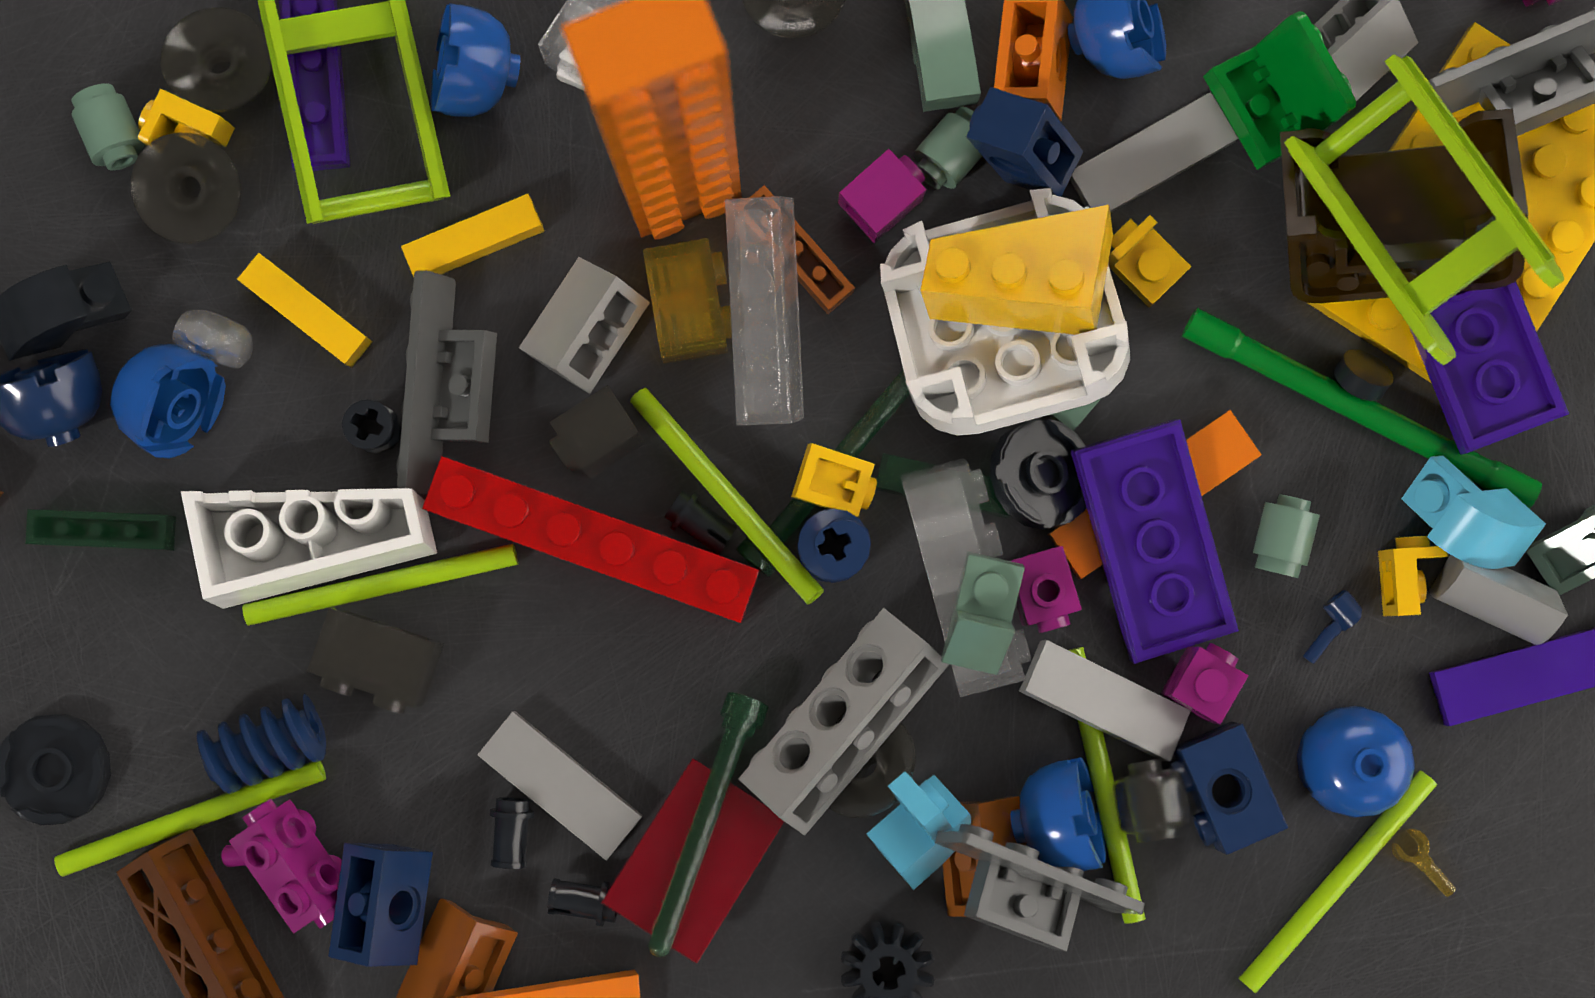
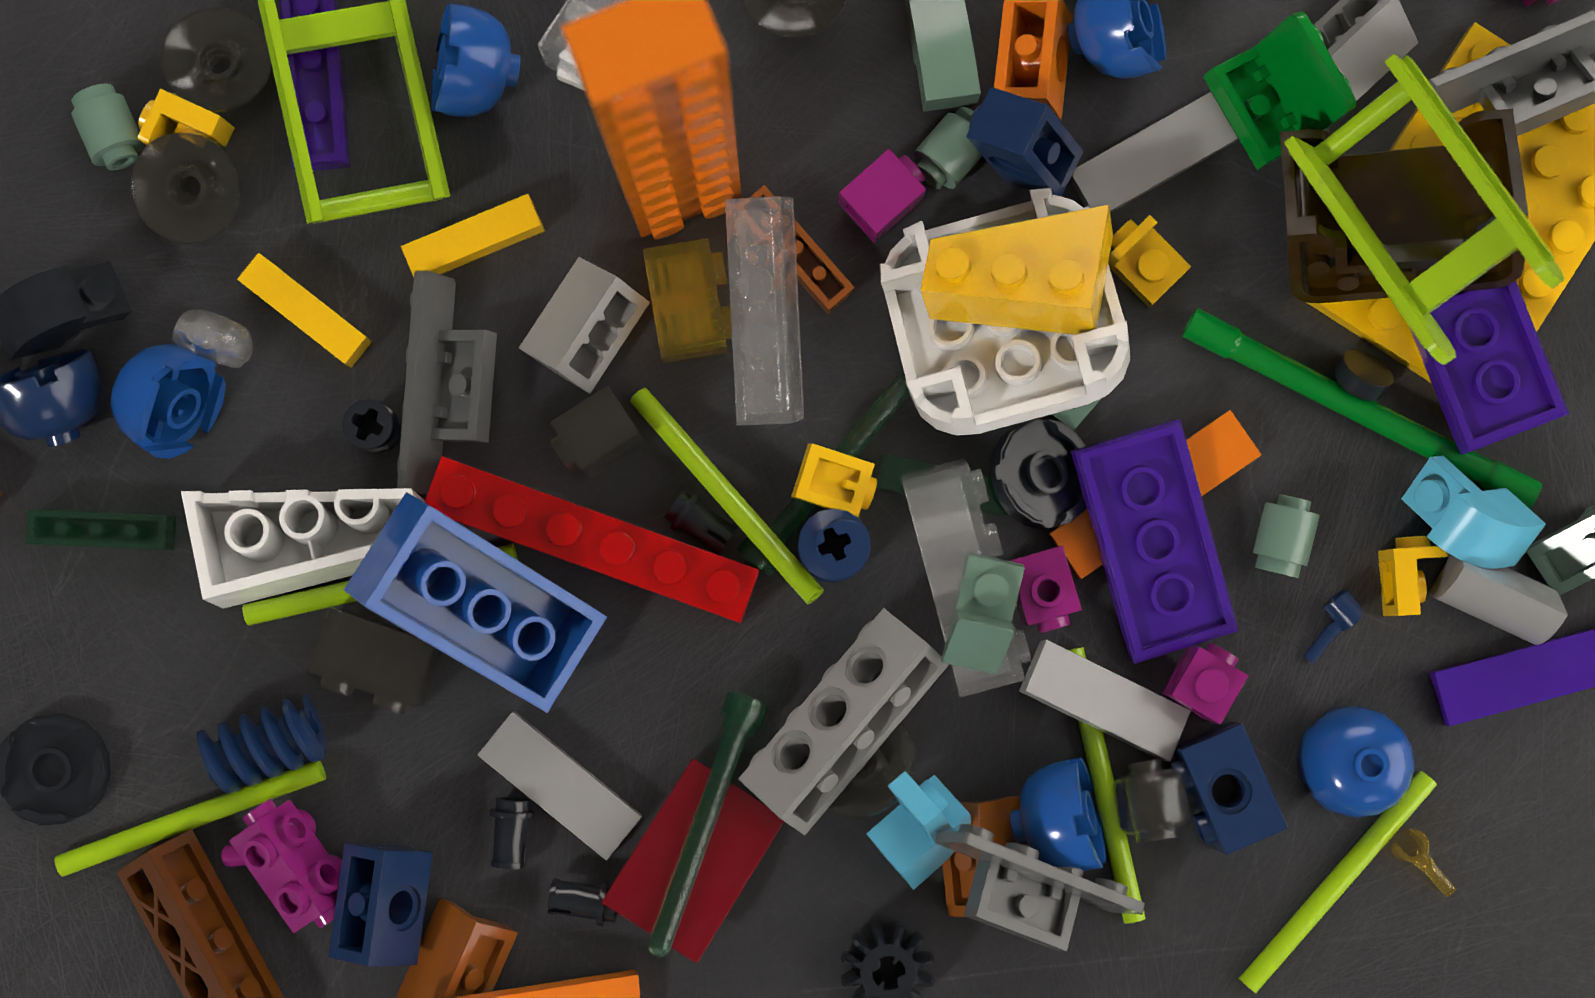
(474, 602): none -> blue brick

